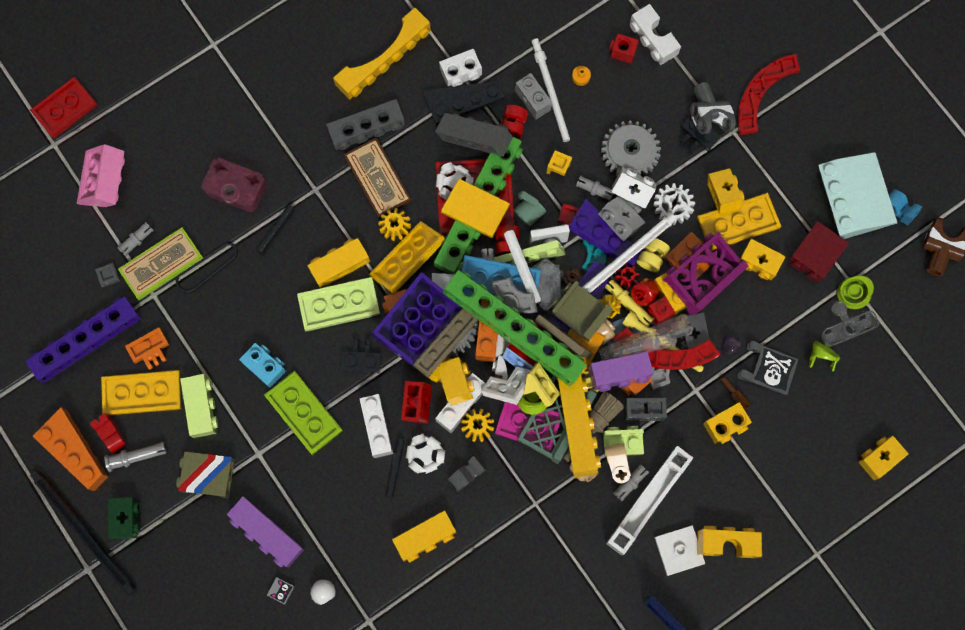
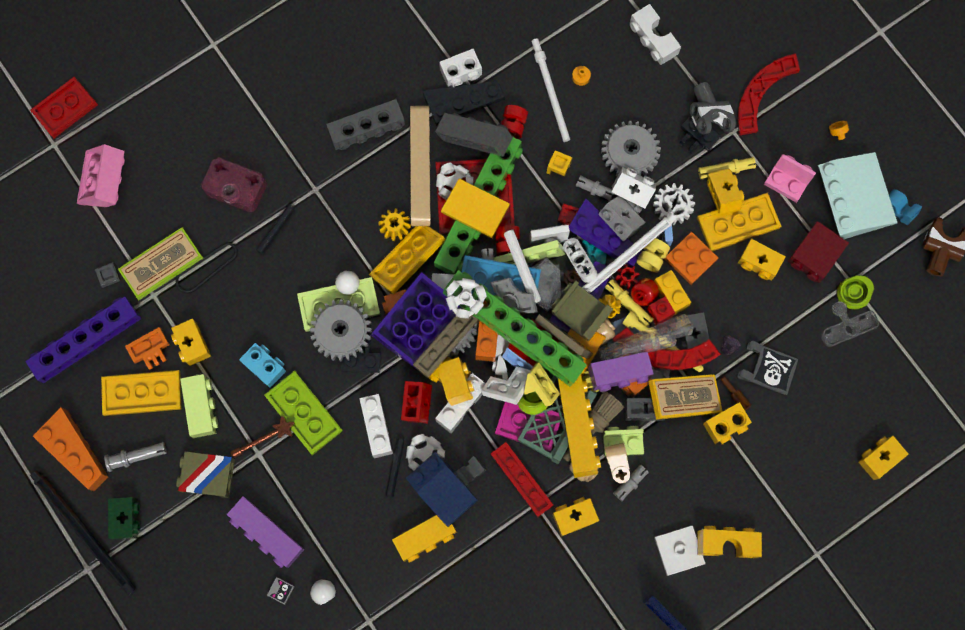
(108, 432): red leg -> none
(135, 238): light grey pin -> none
(190, 331): none -> yellow brick
(281, 429): none -> copper piece
(328, 324): none -> light grey gear
(338, 262): yellow brick -> none
(347, 282): none -> white piece
(353, 80): yellow arch -> none
(377, 177): tile -> none
(420, 165): none -> tan beam
(441, 488): none -> dark blue slope
(465, 297): none -> white piece
(470, 422): yellow gear -> none
(521, 479): none -> red plate
(529, 209): sand green piece -> none
(533, 96): light grey brick -> none
(566, 524): none -> yellow brick
(580, 266): none -> white beam
(623, 55): red brick -> none
(649, 500): white arch -> none
(667, 236): none -> light blue tile
(685, 396): none -> tile
(729, 272): magenta fence -> none
(735, 166): none -> light yellow pin
(789, 177): none -> bright pink bracket
(824, 352): lime piece -> none
(839, 129): none -> light orange tile

